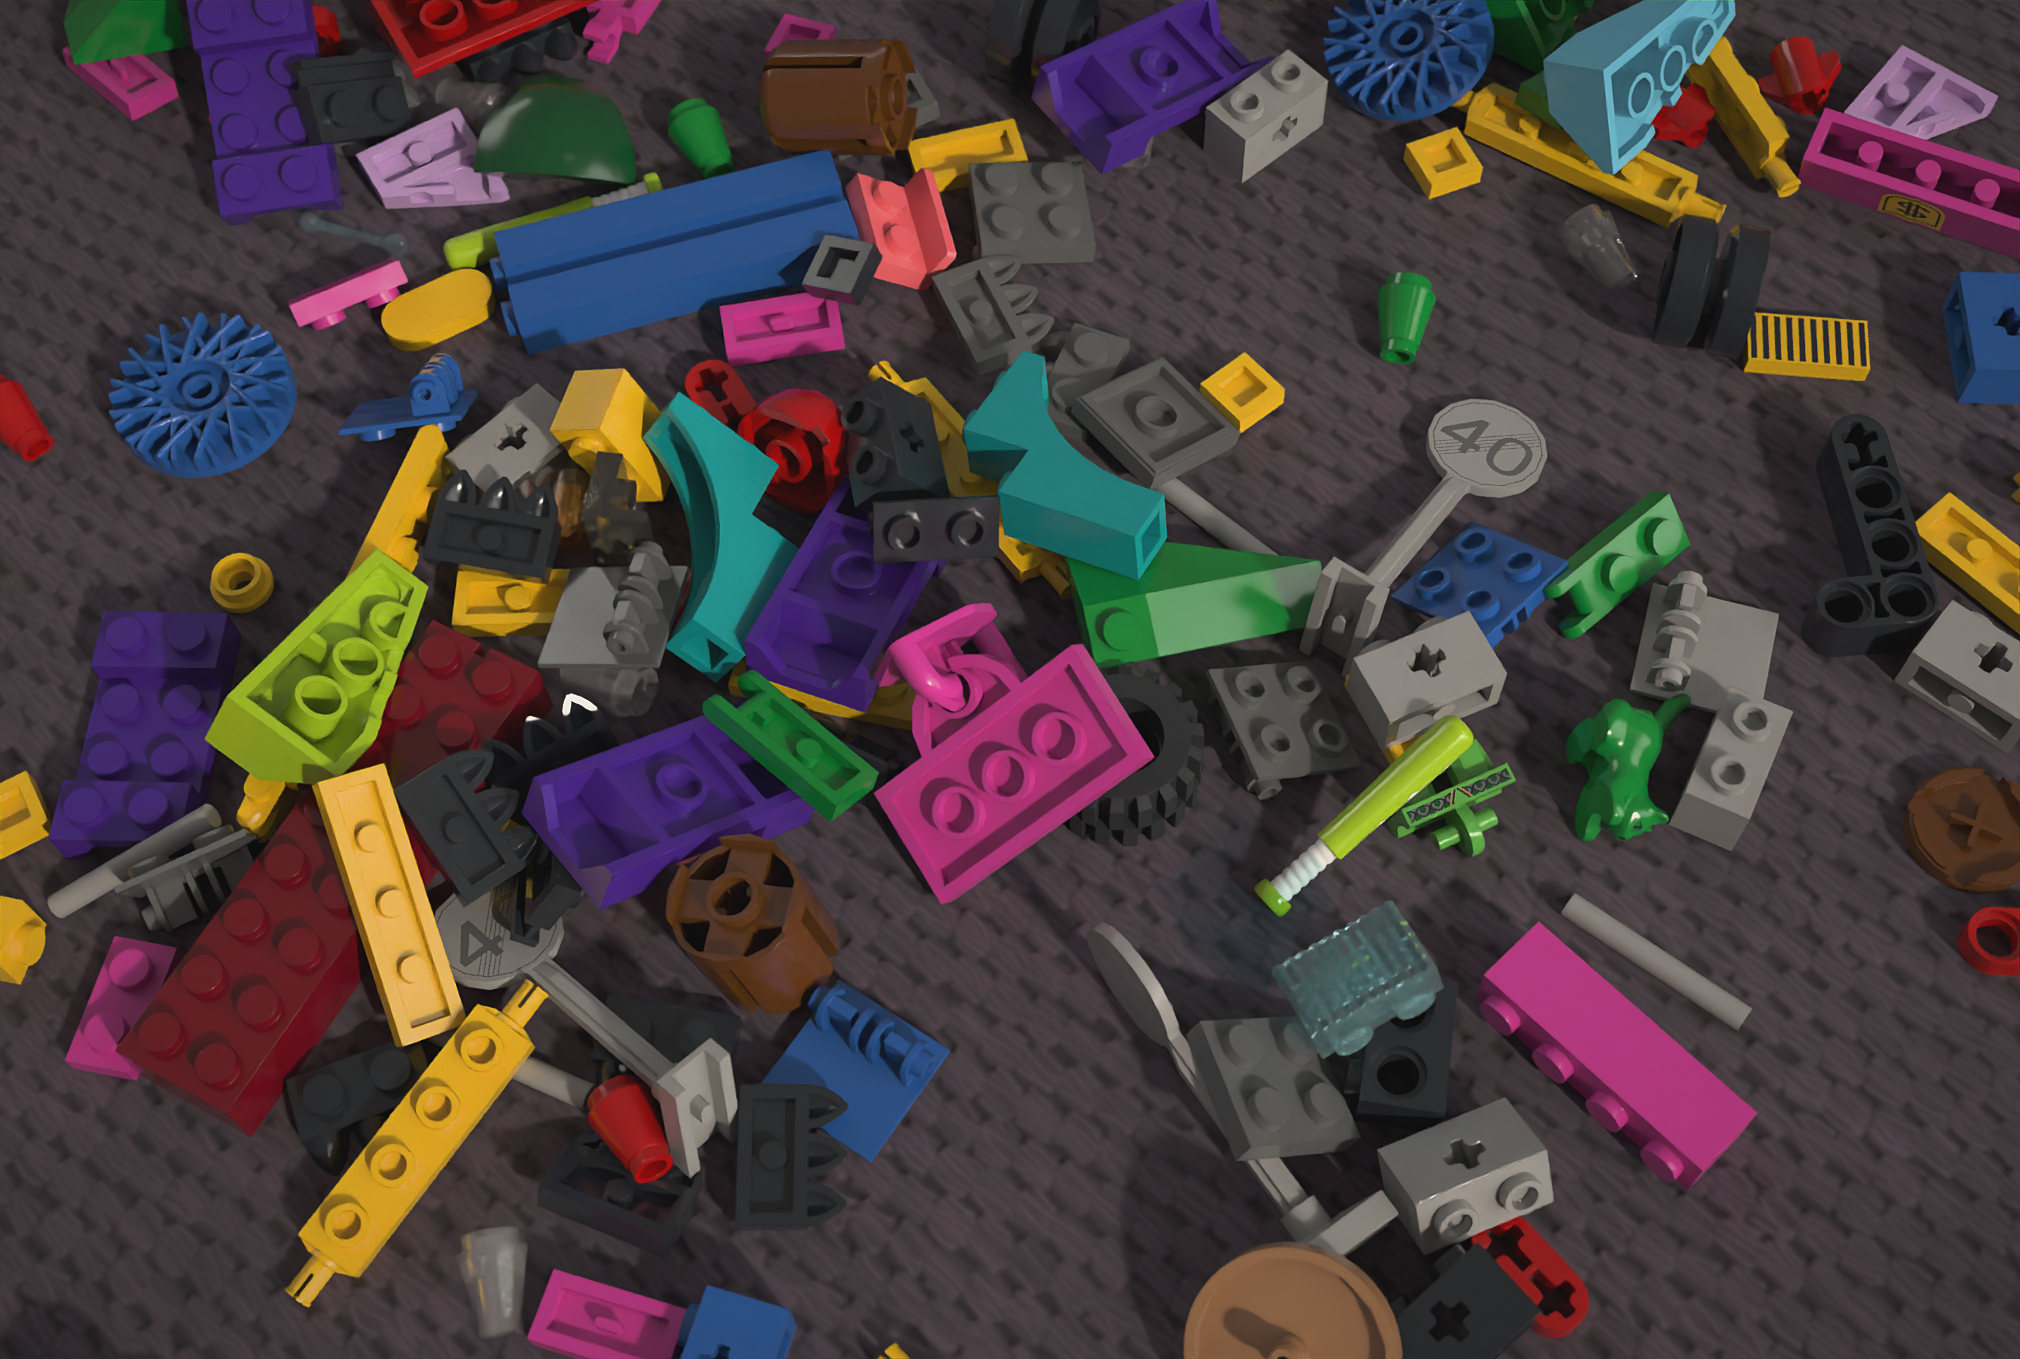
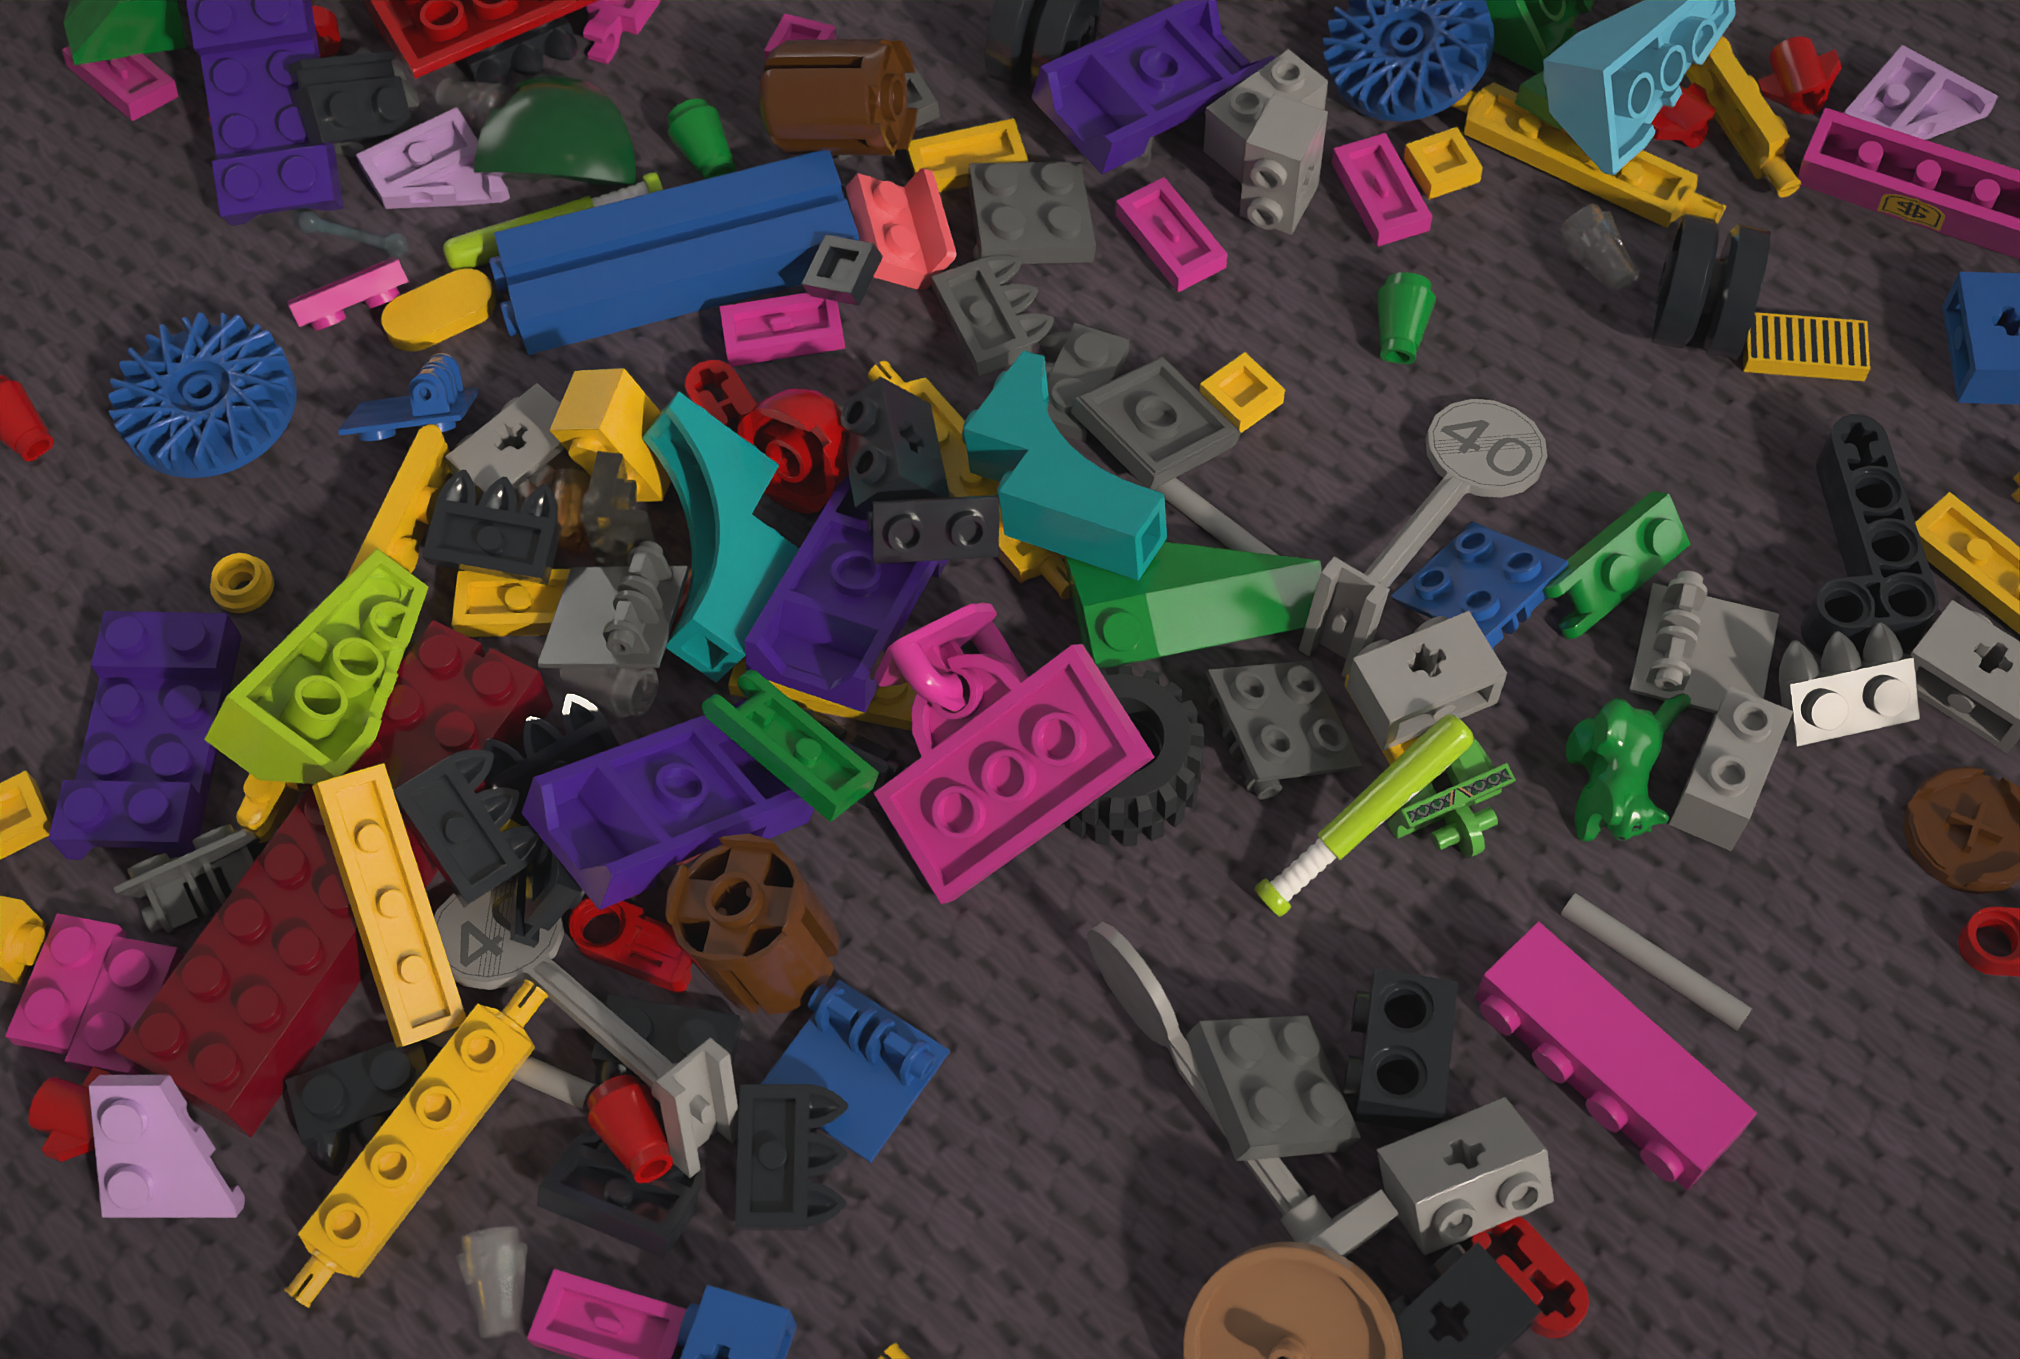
(61, 983): none -> dark pink plate
(65, 1114): none -> red piece
(115, 870): light grey bar -> none
(153, 1153): none -> lavender wing
(640, 948): none -> red piece
(1171, 234): none -> dark pink plate
(1282, 163): none -> light grey brick
(1359, 981): clear light blue brick -> none
(1381, 189): none -> dark pink plate
(1847, 692): none -> plate

